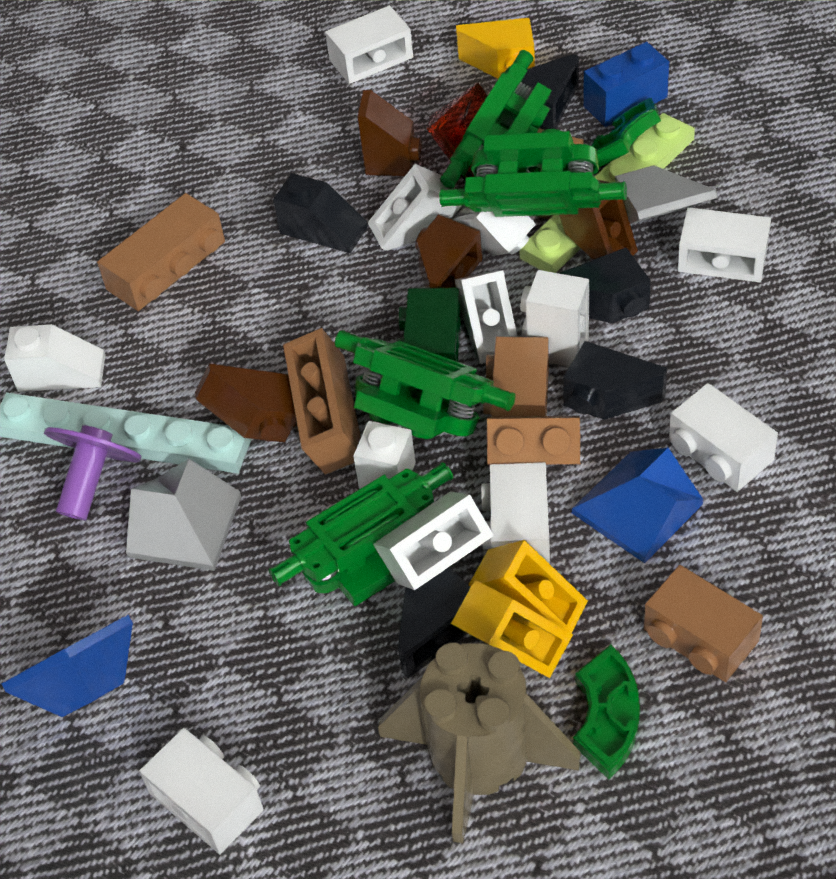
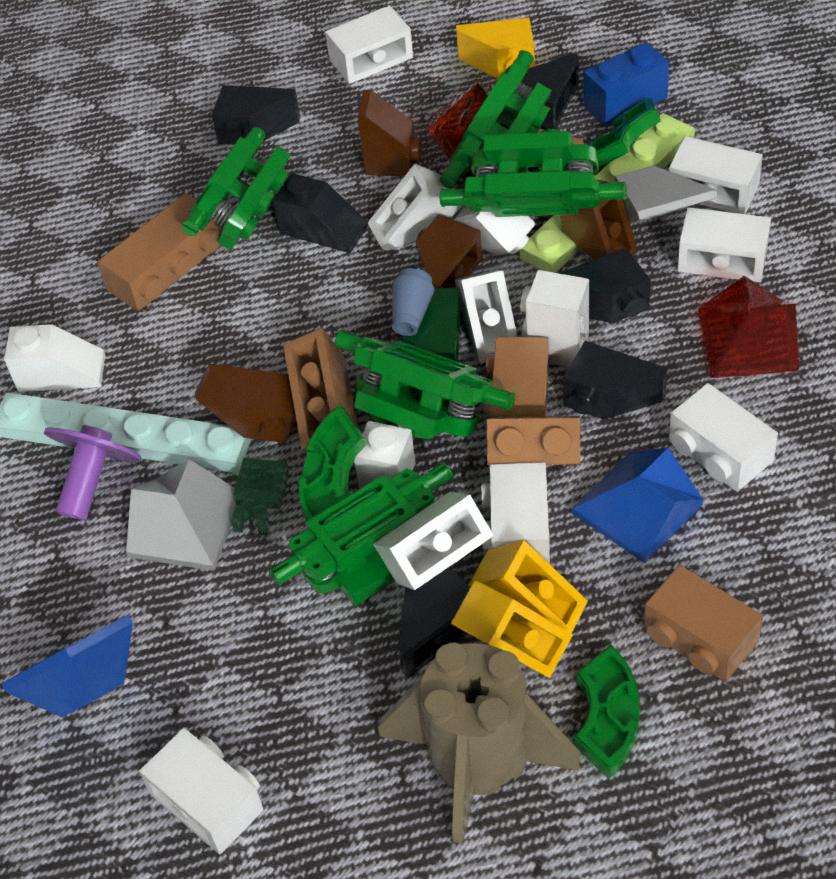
(247, 107): none -> black slope
(253, 198): none -> green piece
(258, 488): none -> clear green plate
(329, 462): none -> green tile
(410, 300): none -> sand blue cone
(723, 168): none -> white brick
(749, 332): none -> clear red slope

